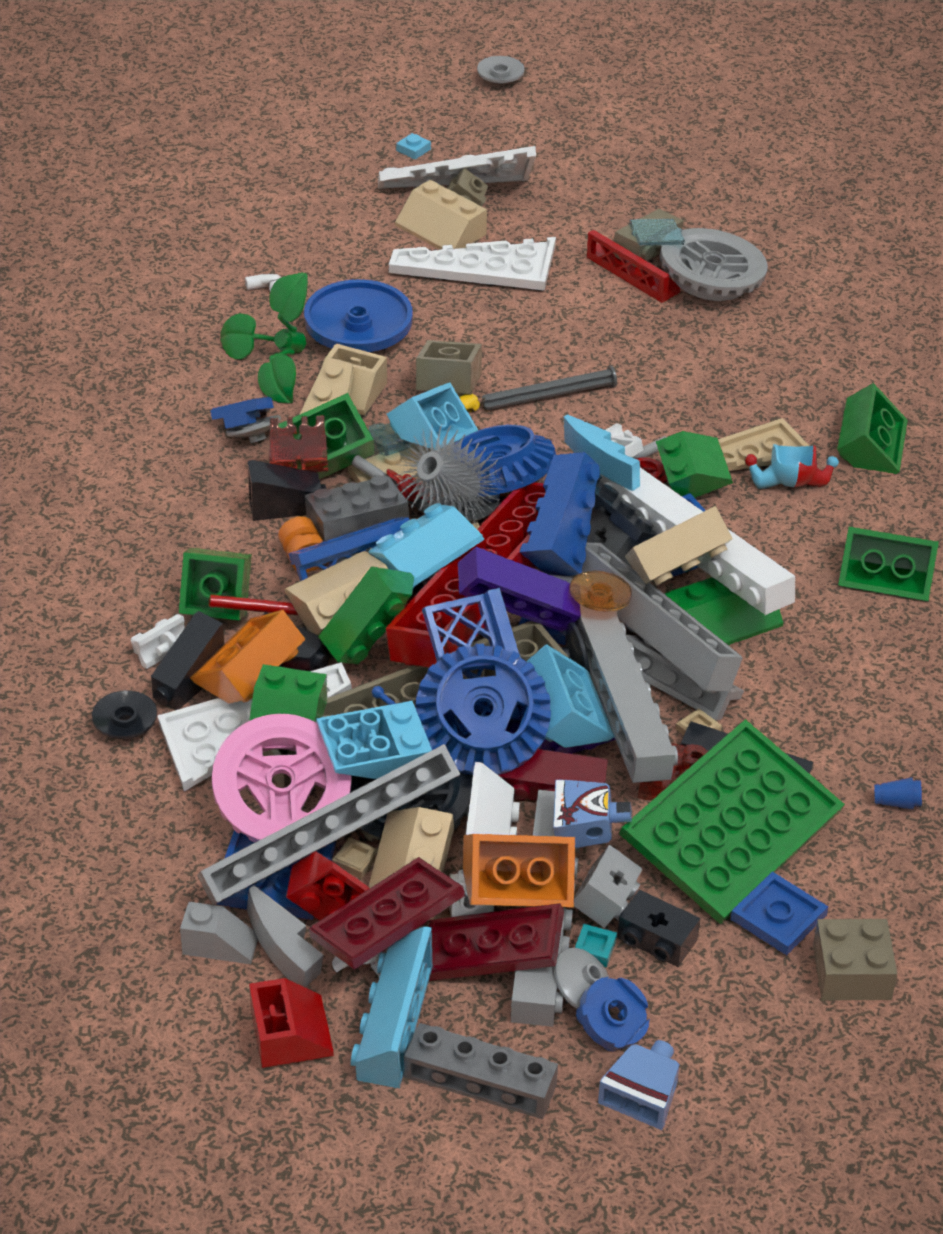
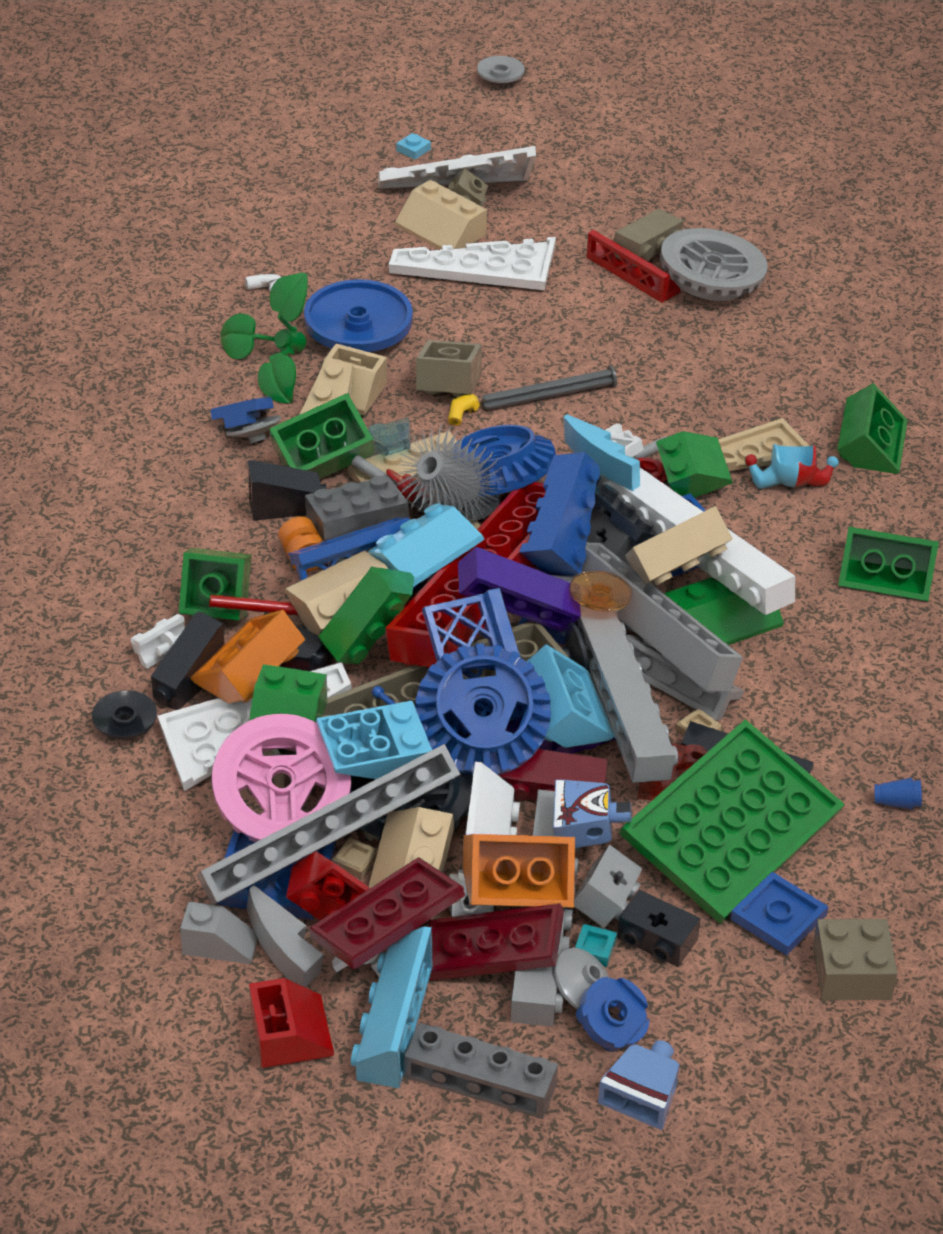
(310, 449): clear red legs -> none
(428, 412): medium azure slope -> none
(656, 232): clear light blue piece -> none

